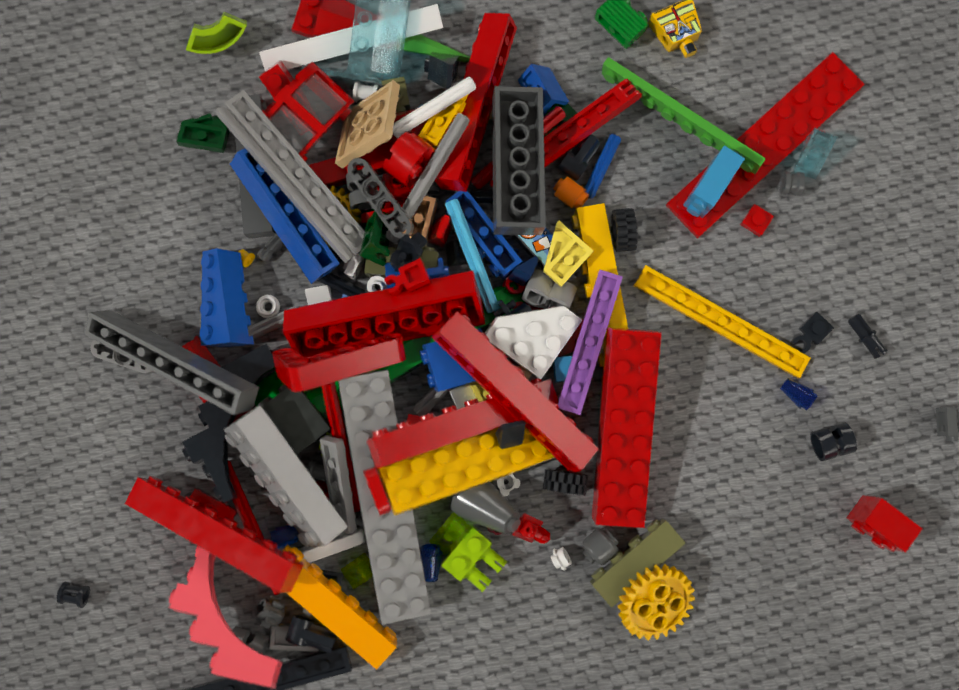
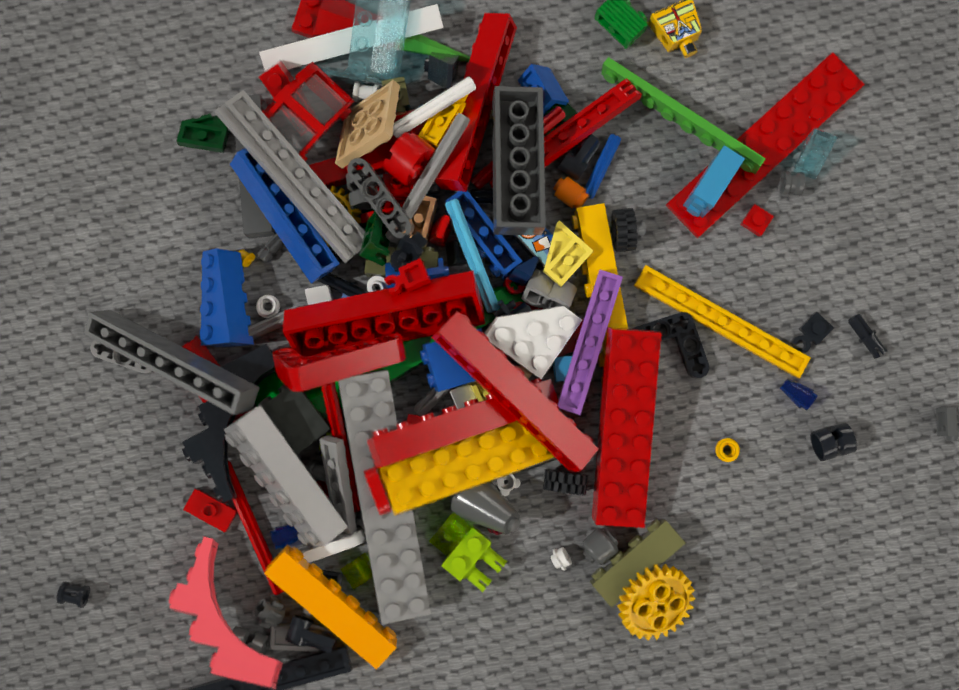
(215, 534): red brick -> none
(216, 36): lime brick -> none
(353, 266): white plate -> none
(431, 561): clear blue cone -> none
(510, 434): black slope -> none
(531, 529): red hinge -> none
(681, 335): none -> black beam
(735, 450): none -> yellow plate
(884, 524): red brick -> none

